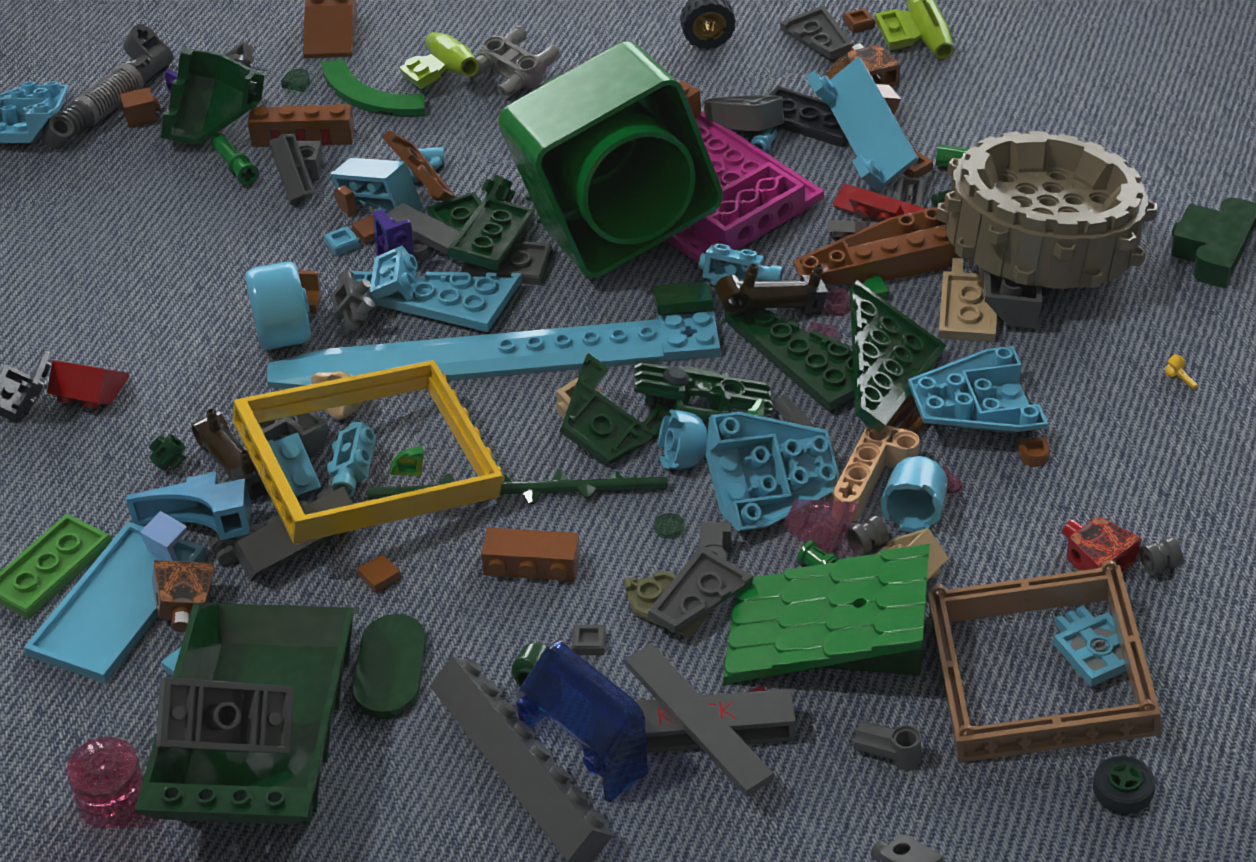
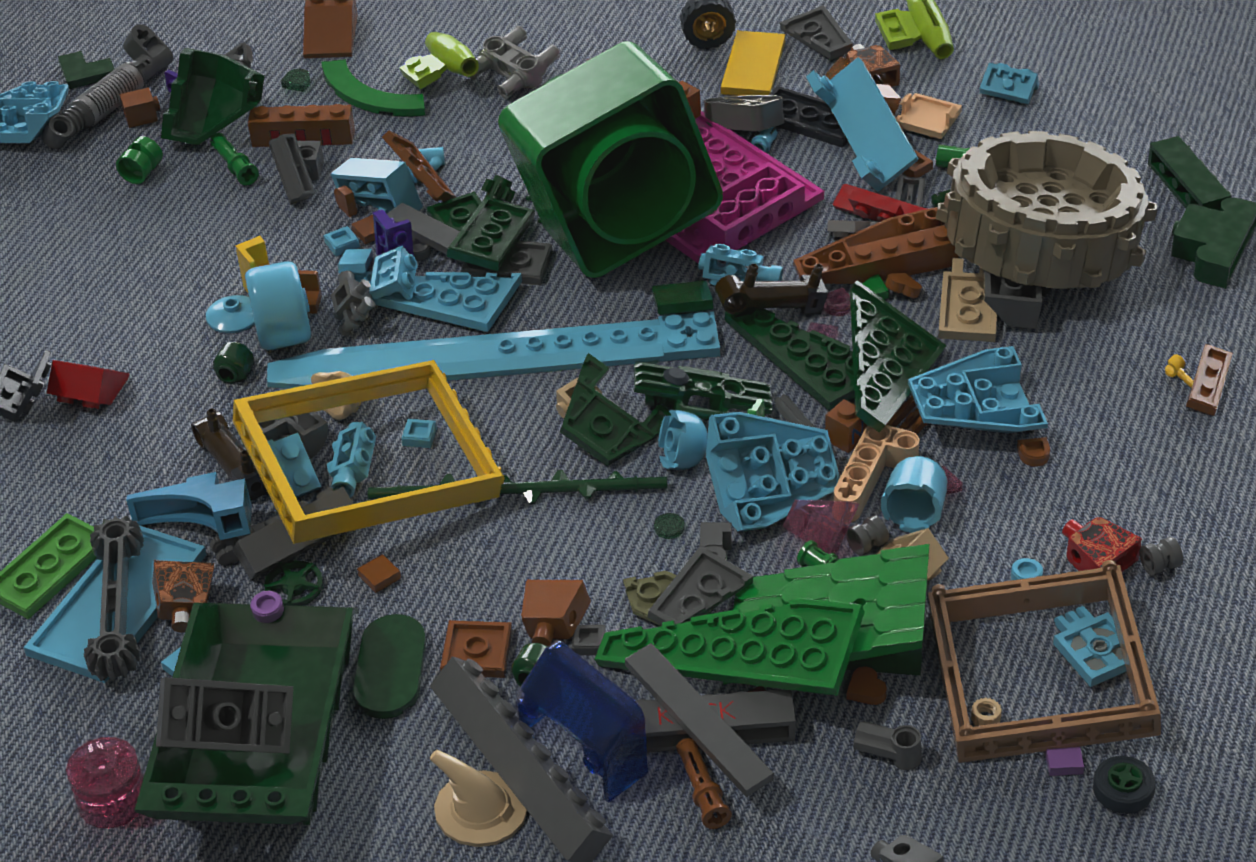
(79, 73): none -> dark green tile
(114, 651): none -> dark grey arm
(139, 160): none -> green wheel
(162, 535): light blue panel -> none
(167, 452): dark green gear -> none
(230, 314): none -> medium azure dish
(233, 362): none -> dark green head
(251, 255): none -> yellow panel
(267, 606): none -> medium lavender tile
(294, 582): none -> dark green wheel
(355, 260): none -> medium azure tile
(408, 462): green tile -> none
(419, 433): none -> medium azure tile
(475, 804): none -> tan piece
(481, 641): none -> dark orange tile
(530, 554): dark orange brick -> none
(553, 608): none -> dark orange torso
(691, 755): none -> dark orange pin
(753, 63): none -> yellow tile
(779, 647): none -> green wing
(844, 426): none -> dark orange brick
(858, 20): dark orange tile -> none
(865, 687): none -> dark orange tile
(903, 284): none -> dark orange tile
(927, 115): none -> light nougat piece
(985, 705): none -> tan axle
(1009, 83): none -> medium azure bracket
(1026, 568): none -> medium azure tile
(1064, 761): none -> medium lavender tile
(1186, 174): none -> dark green brick
(1209, 379): none -> tile

